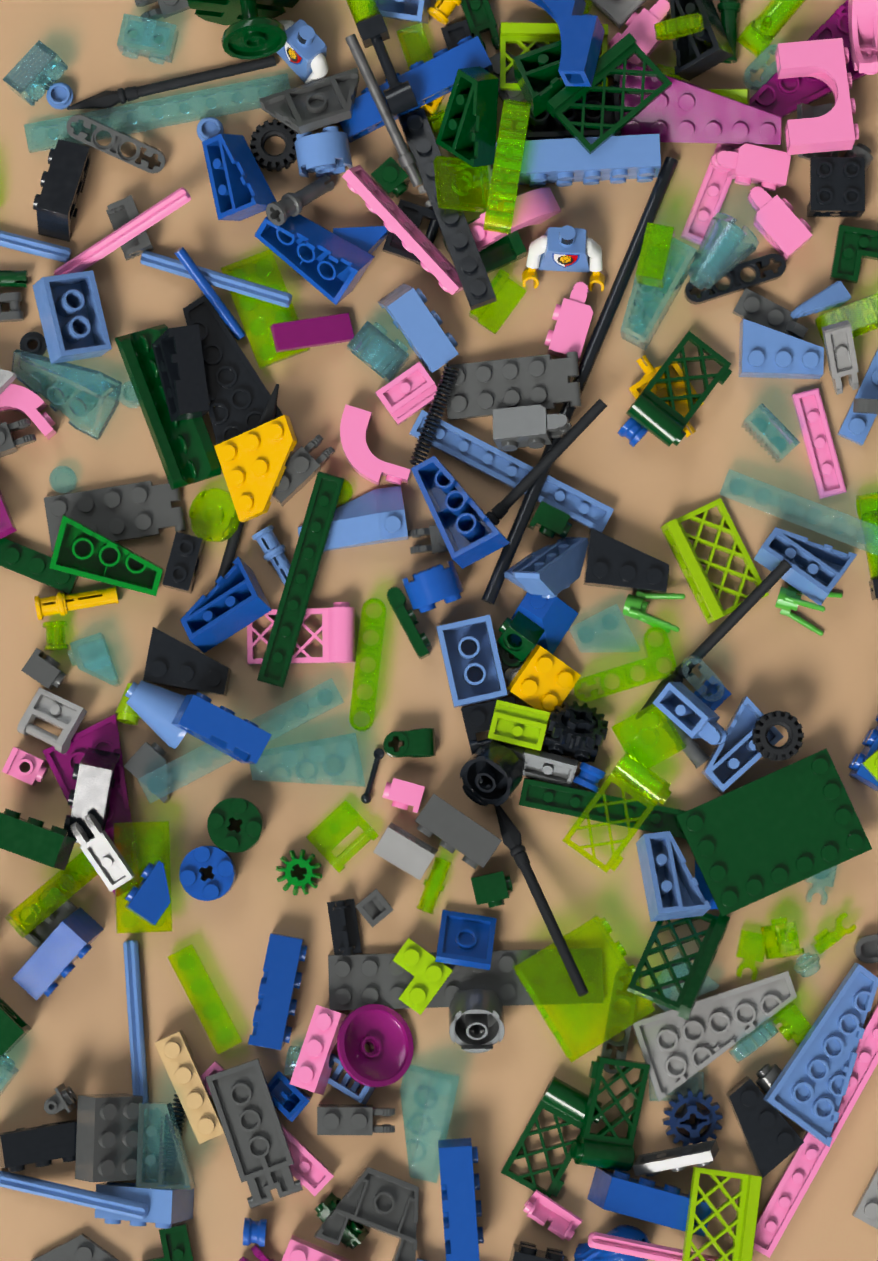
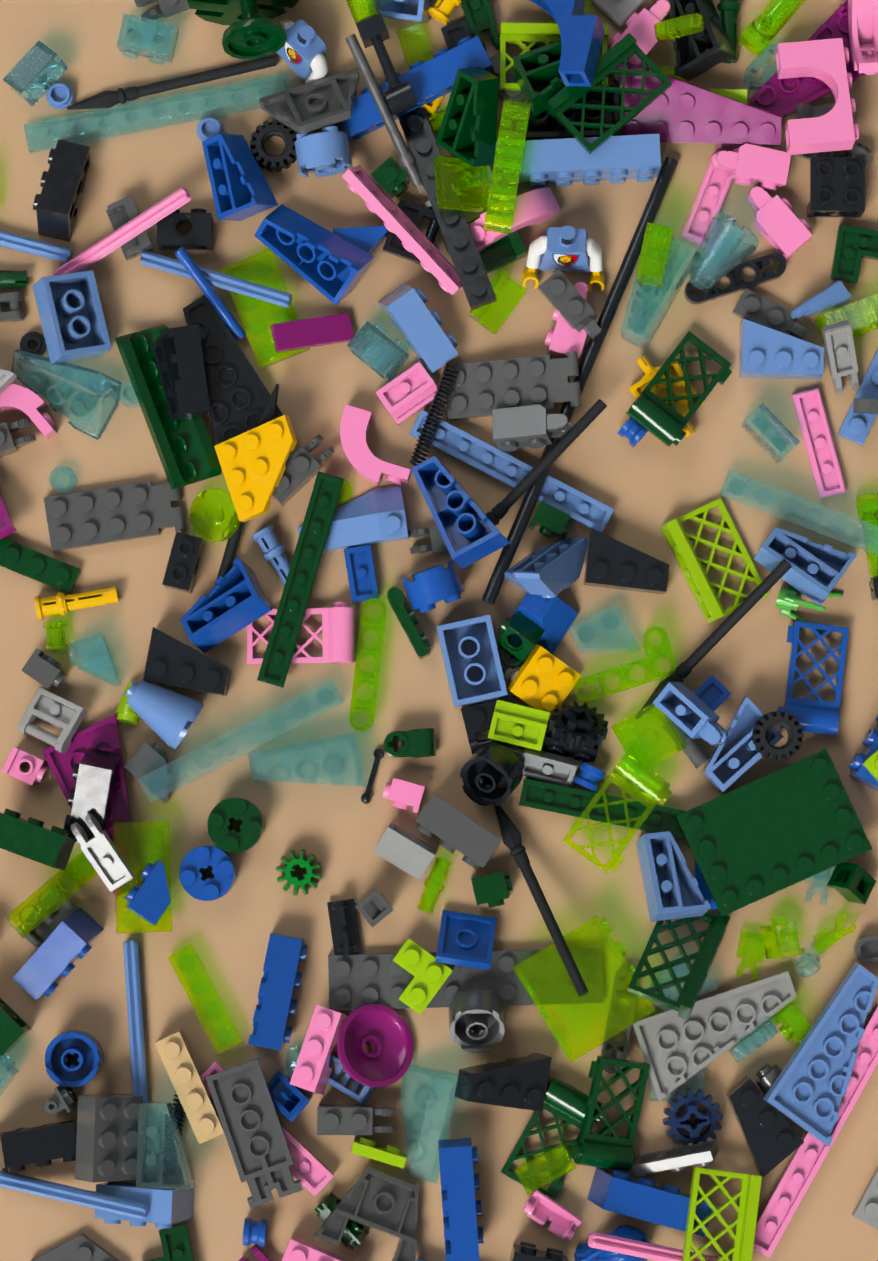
(89, 1058): none -> blue brick
(98, 558): green wedge -> none
(114, 147): dark grey beam -> none
(197, 239): none -> black brick
(221, 729): blue wedge -> none
(292, 203): dark grey pin -> none
(336, 829): clear neon green plate -> none
(361, 573): none -> blue plate
(389, 1155): none -> lime plate
(507, 1083): none -> black wedge
(545, 1168): none -> clear neon green tile
(570, 304): none -> dark grey hinge
(637, 608): bright green plant -> none
(707, 674): clear light blue beam -> none
(815, 715): none -> blue piece
(852, 882): none -> dark green brick

